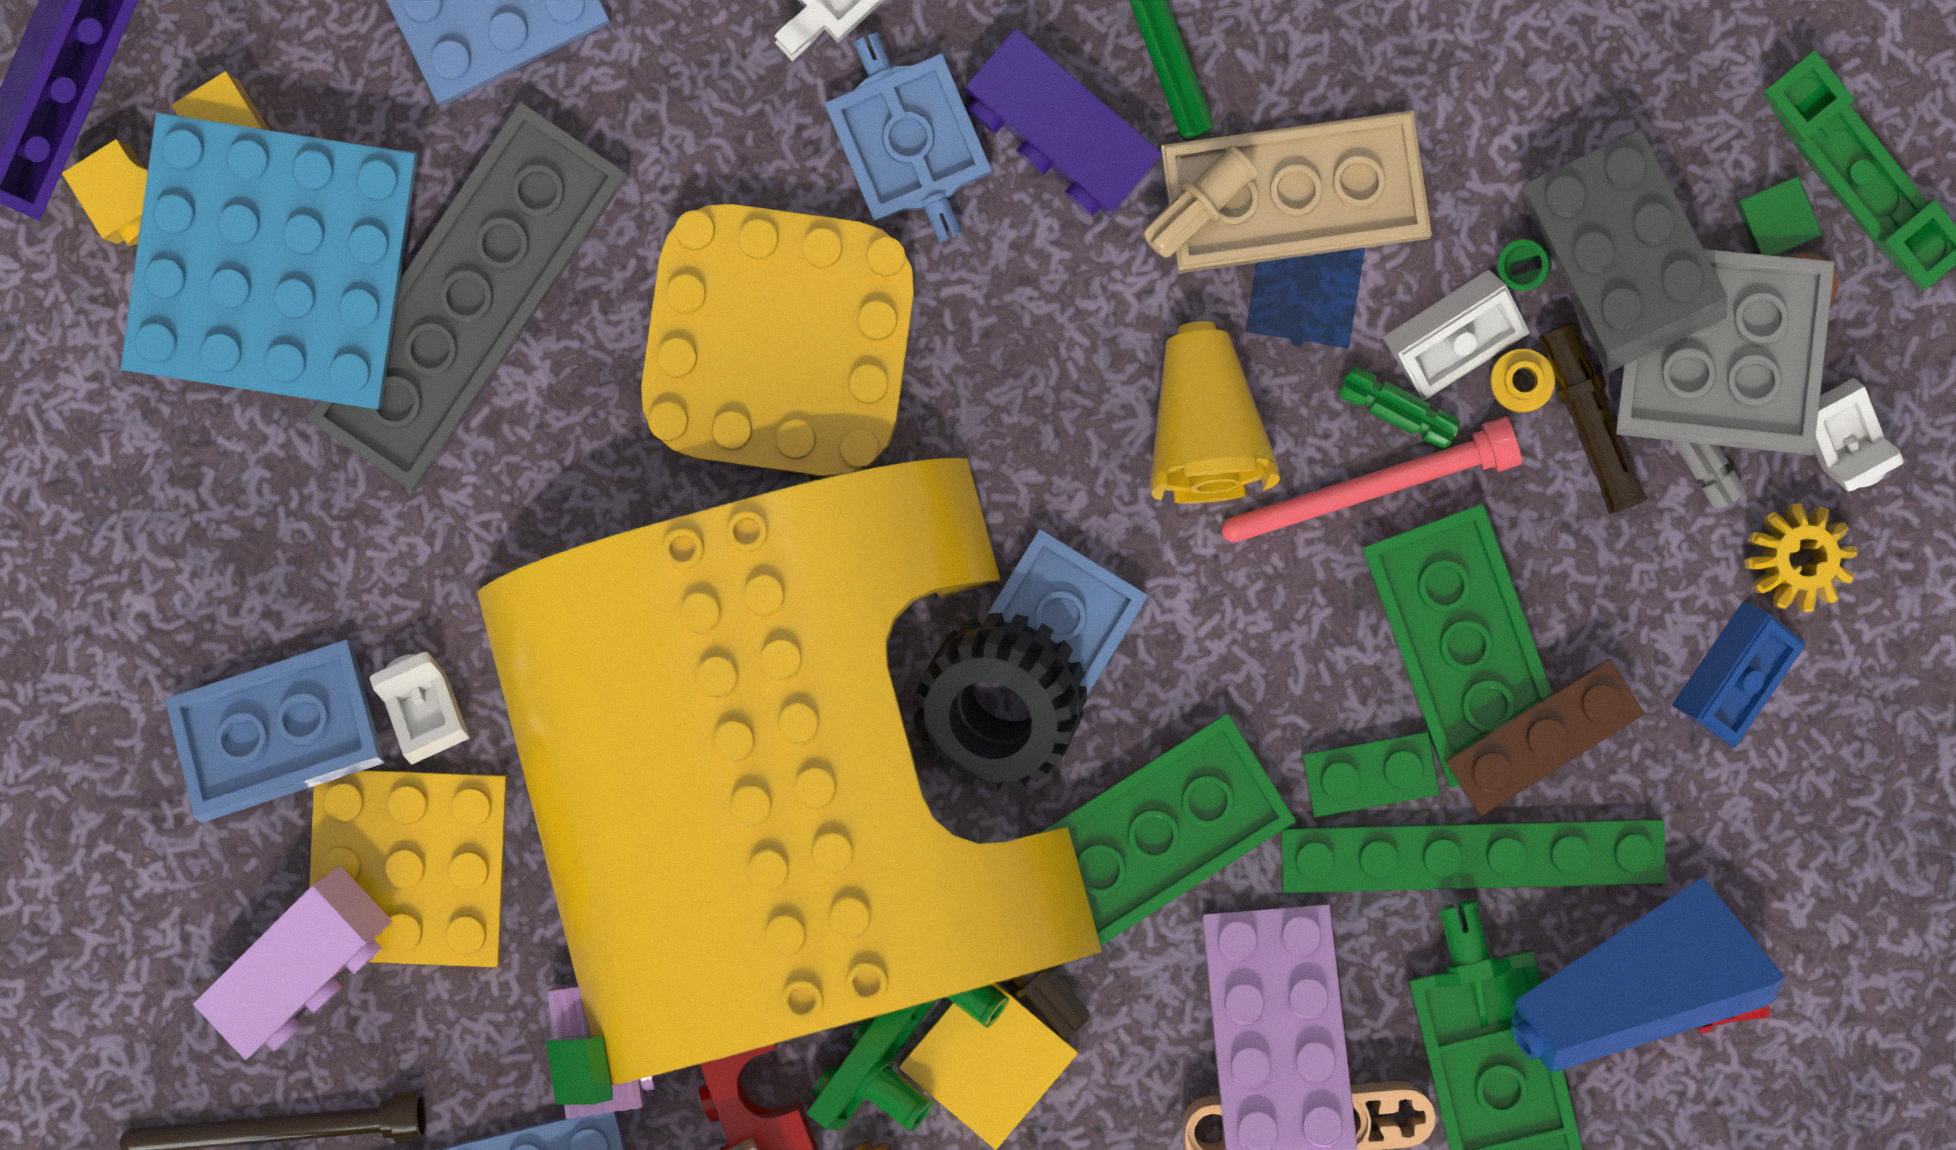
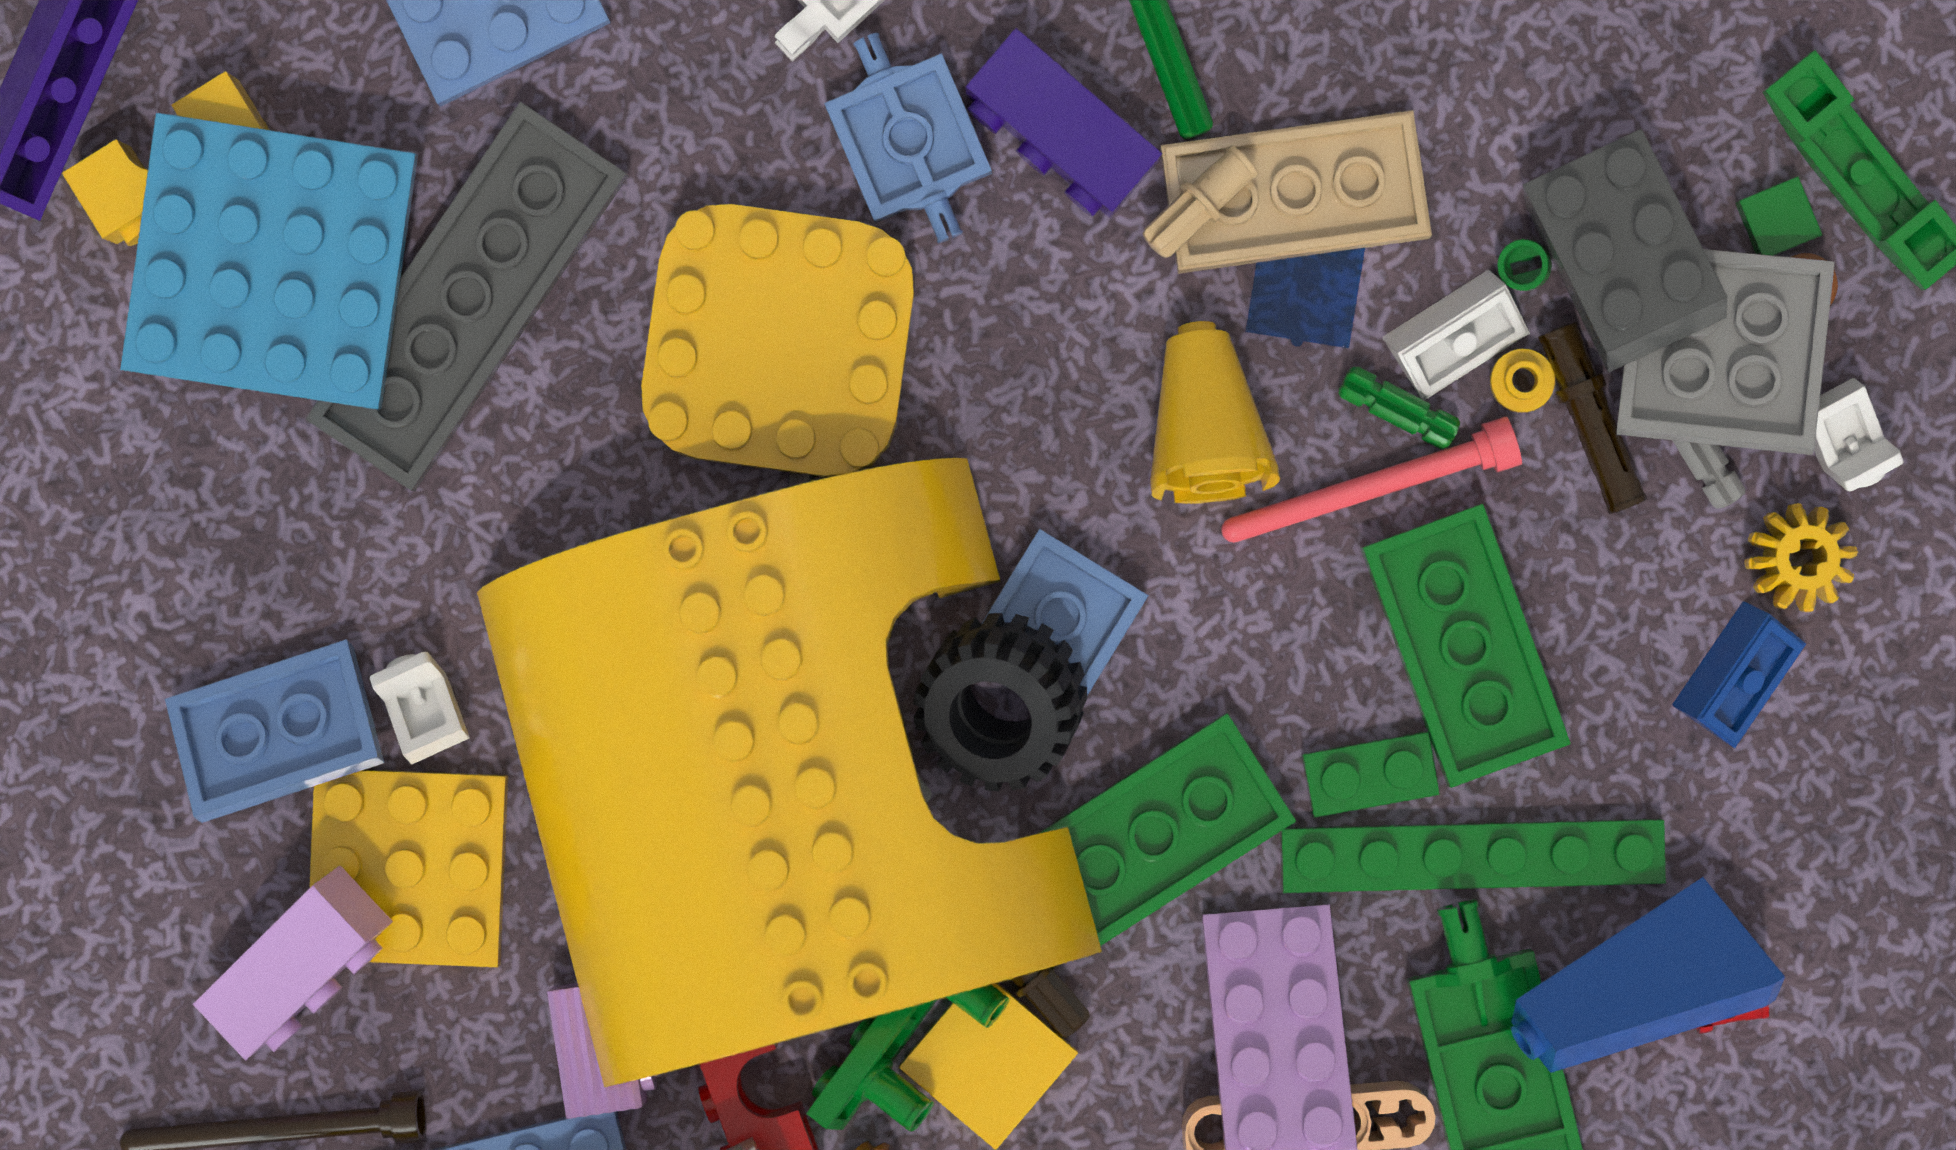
(579, 1070): green tile -> none
(1544, 737): reddish brown plate -> none

